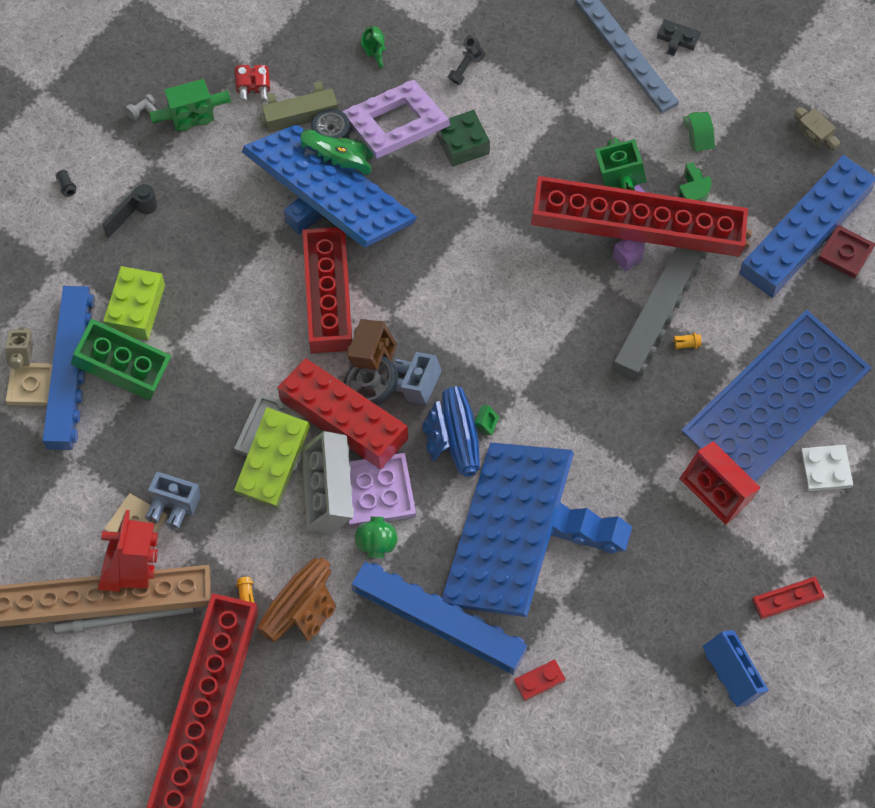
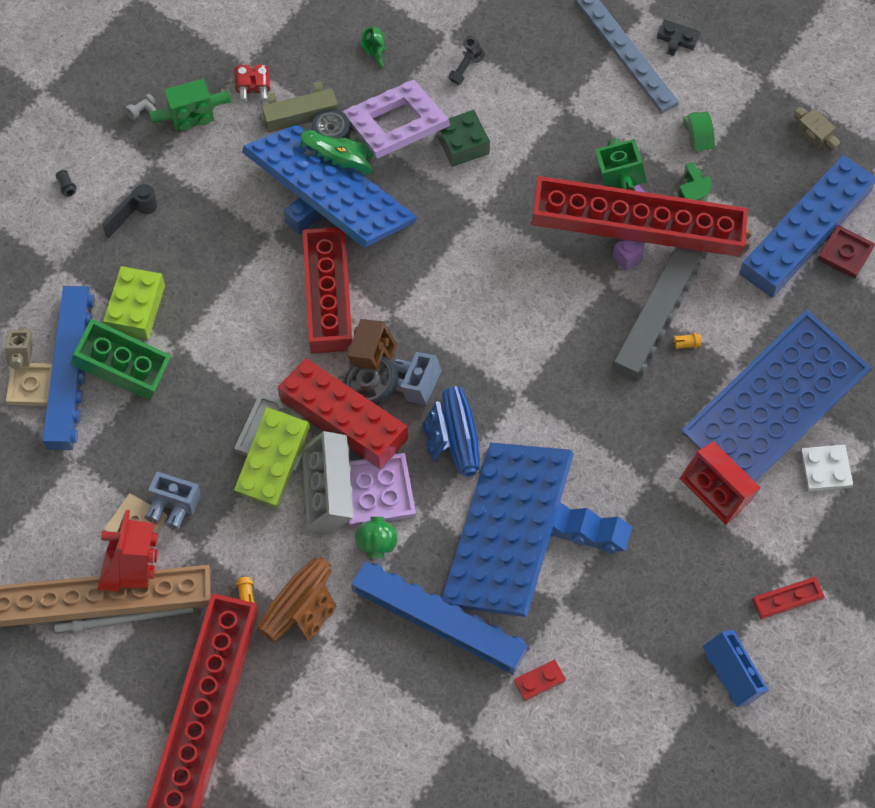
(486, 420): green plate -> none

